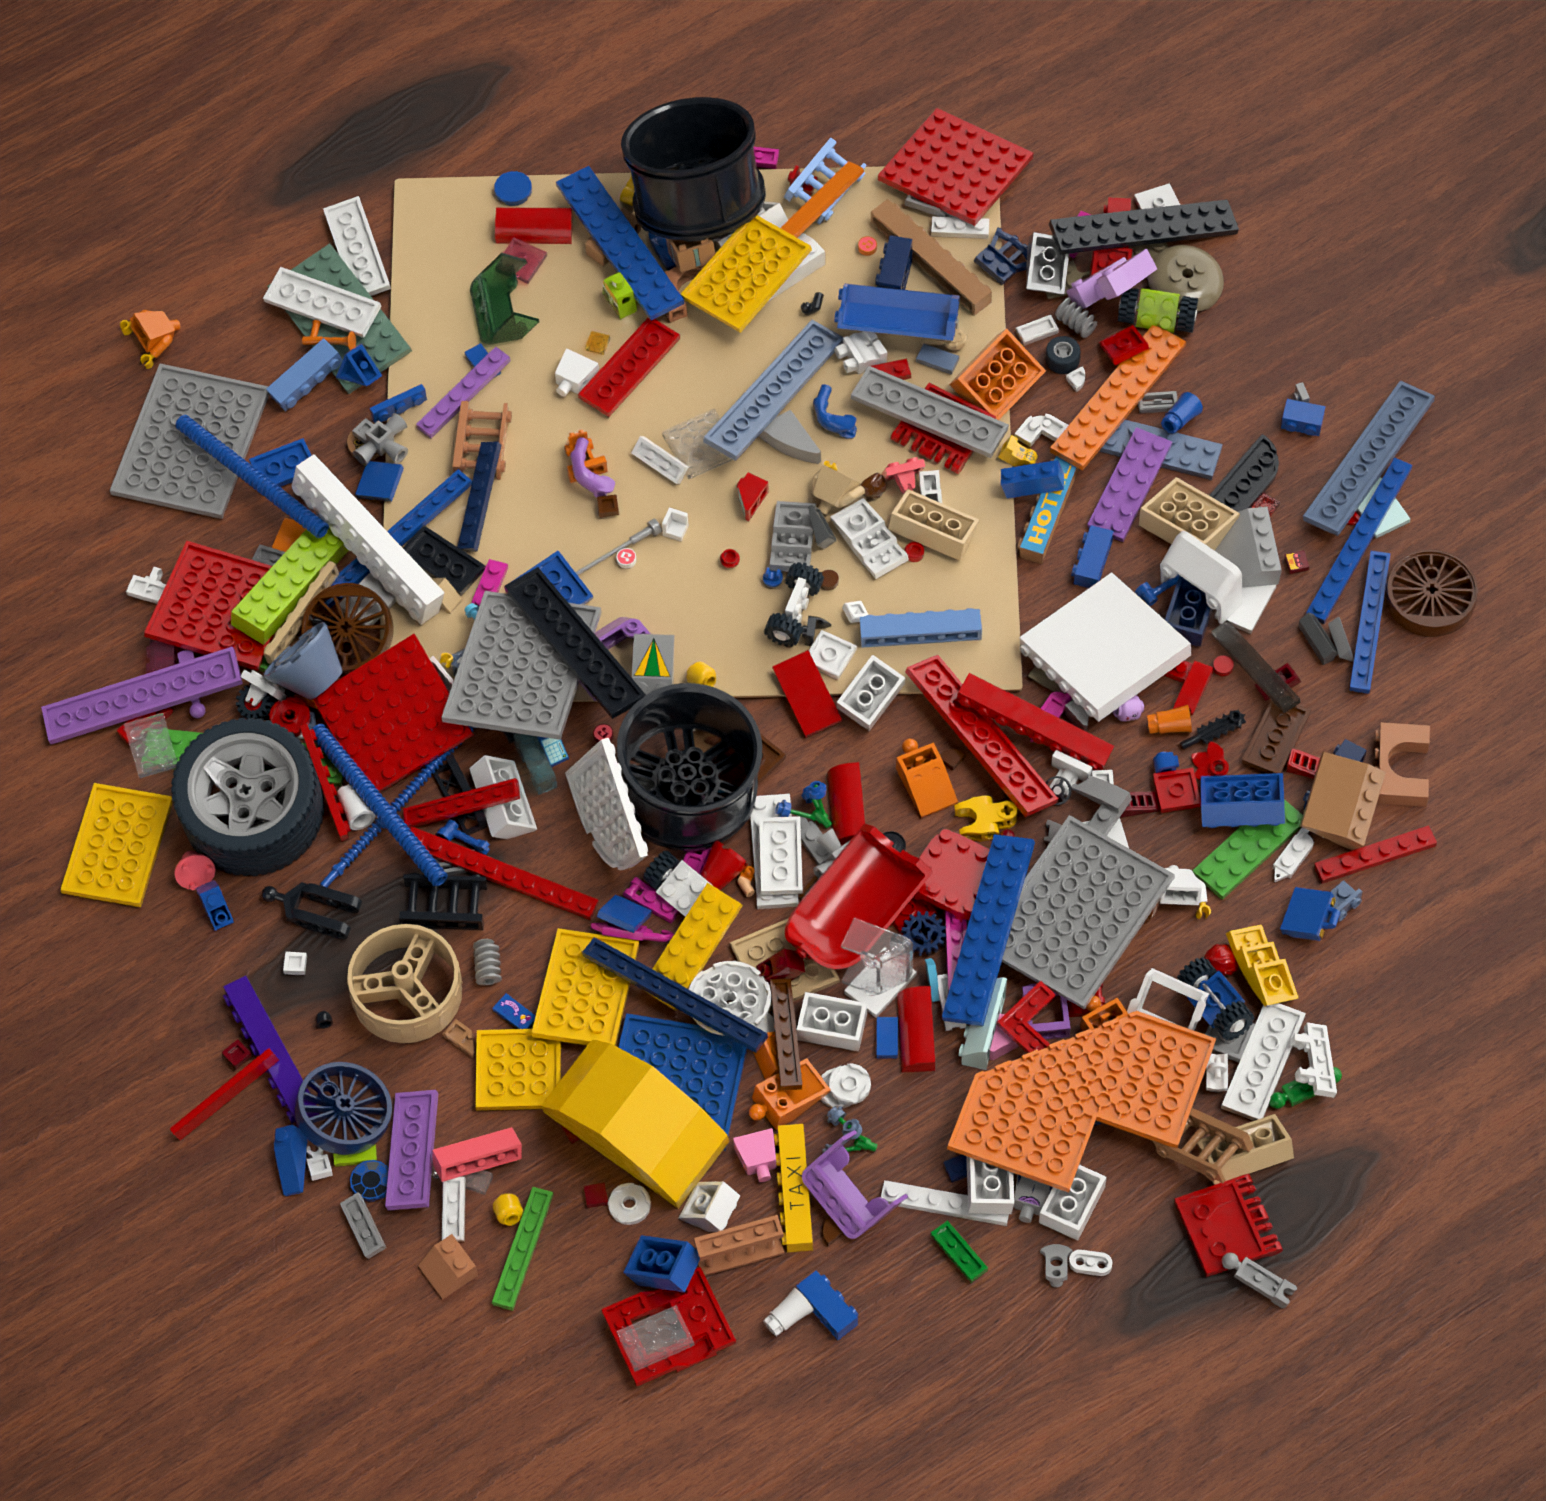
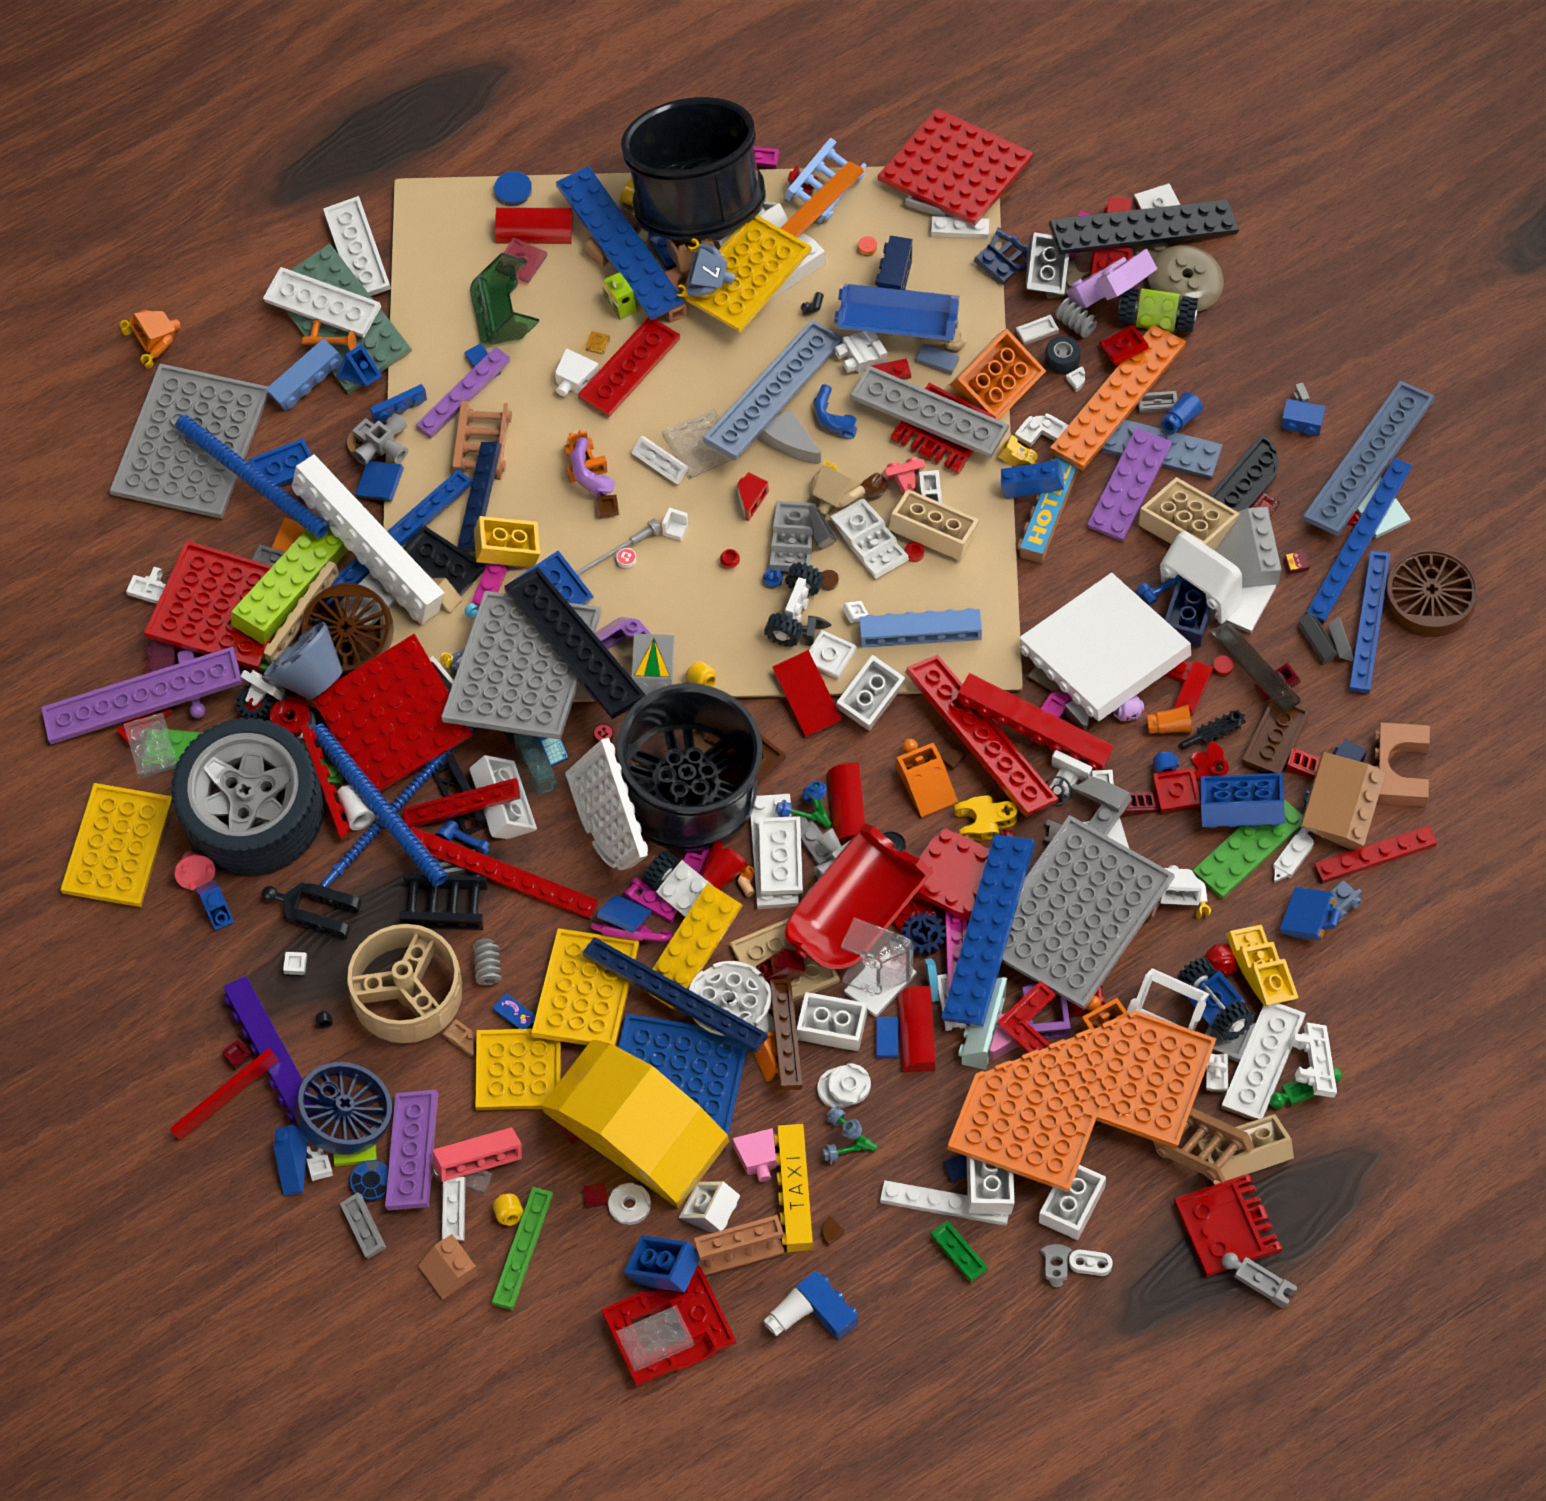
(506, 541): none -> yellow brick
(706, 271): none -> sand blue torso
(786, 1105): orange slope -> none
(839, 1194): medium lavender windscreen -> none
(933, 258): medium nougat brick -> none
(1030, 1197): light grey torso -> none
(1092, 556): blue brick -> none

